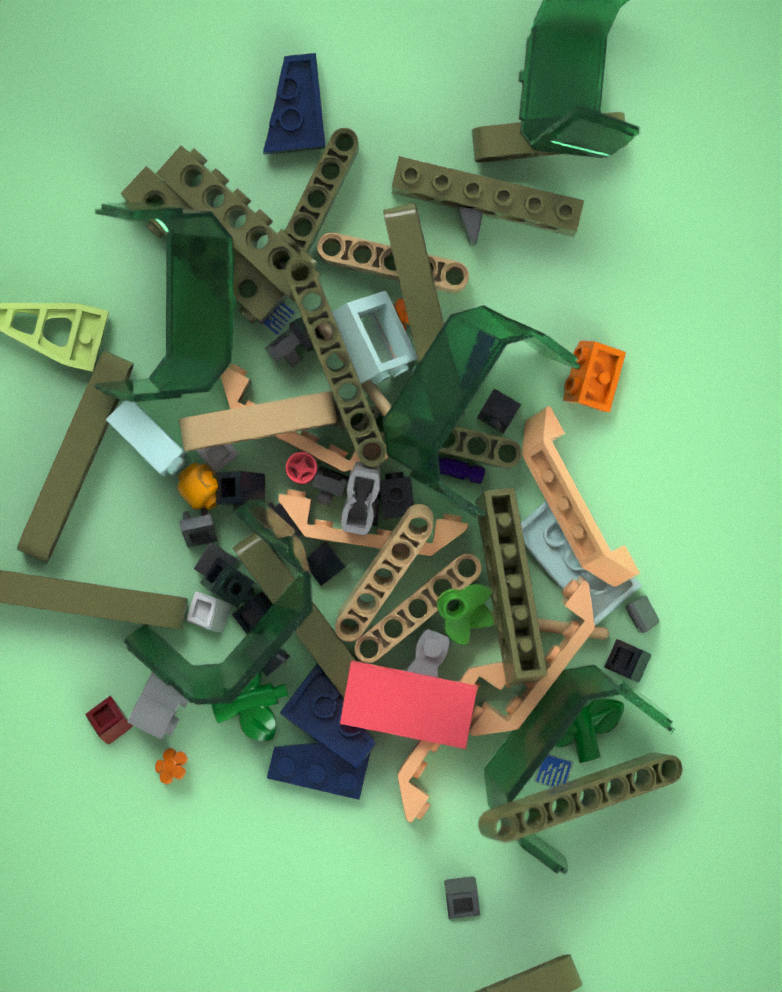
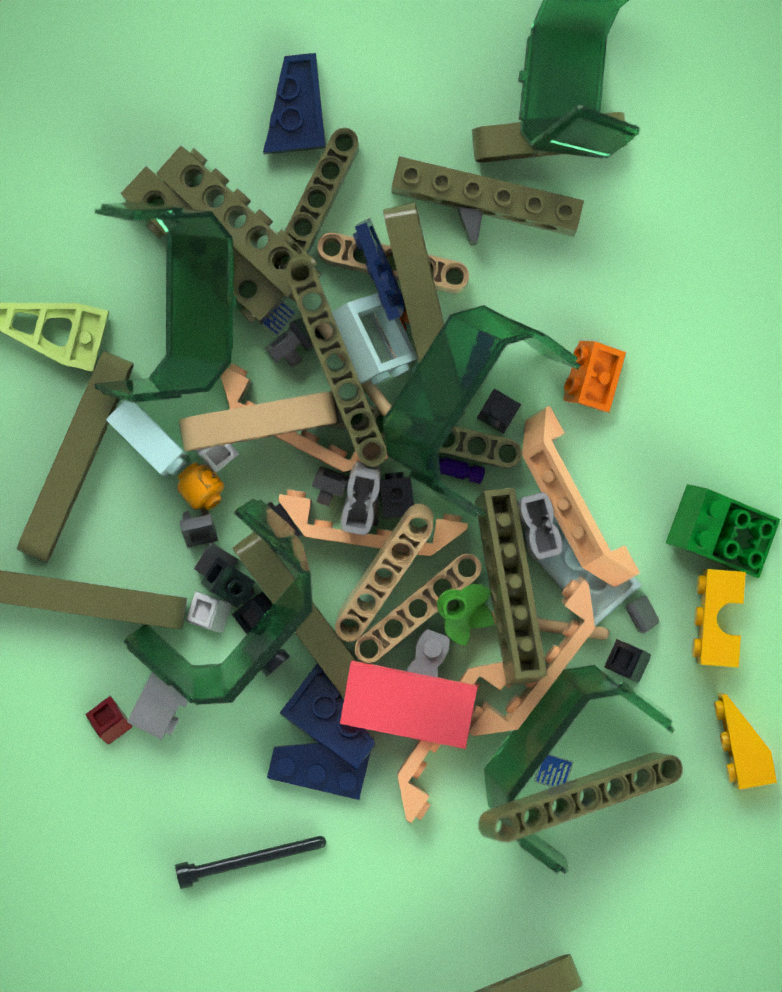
(171, 766): orange plant -> none
(189, 873): none -> black piece
(239, 487): black brick -> none
(253, 709): green plant -> none
(297, 465): coral wheel -> none
(324, 564): black slope -> none
(379, 269): none -> dark blue wing
(462, 897): dark grey slope -> none
(540, 534): none -> light grey brick
(596, 718): green plant -> none
(712, 644): none -> yellow arch
(722, 530): none -> green slope
(748, 754): none -> yellow slope

